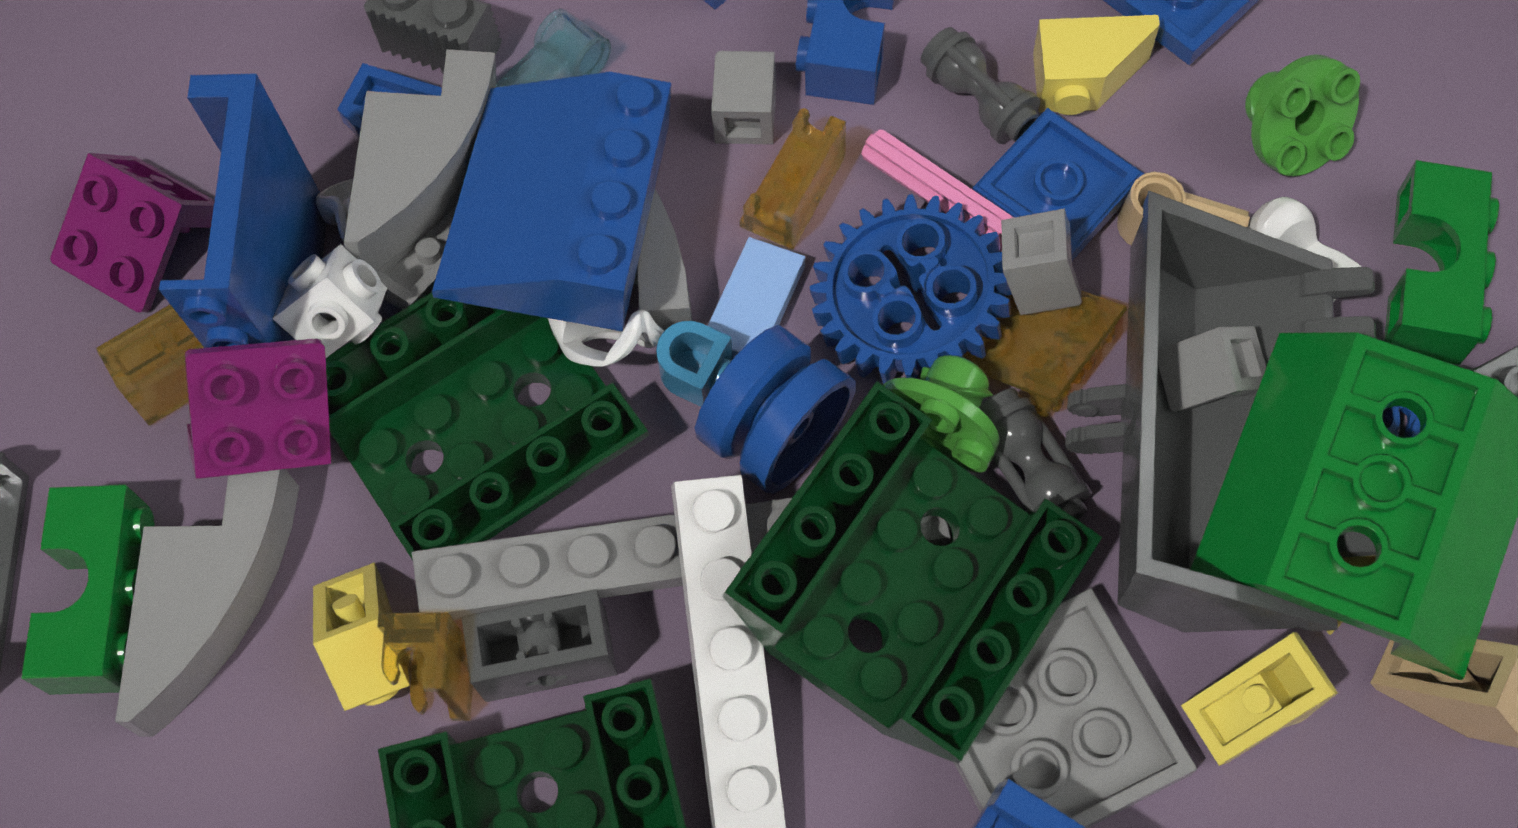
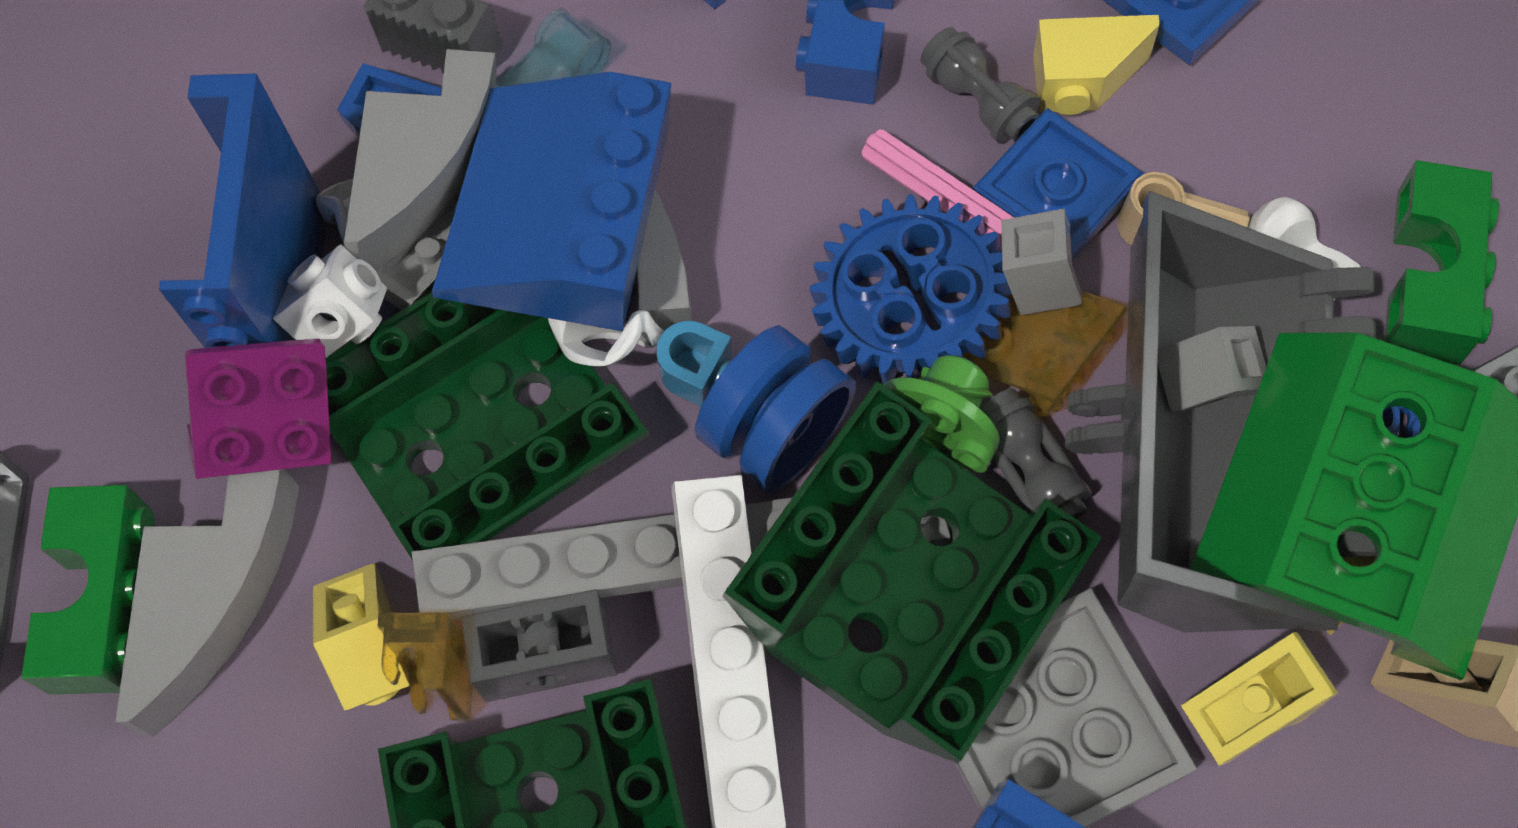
(126, 227): magenta bracket -> none
(150, 363): clear yellow hinge -> none
(744, 97): light grey panel -> none
(757, 292): light blue tile -> none
(796, 181): clear yellow hinge -> none
(1303, 114): bright green plate -> none

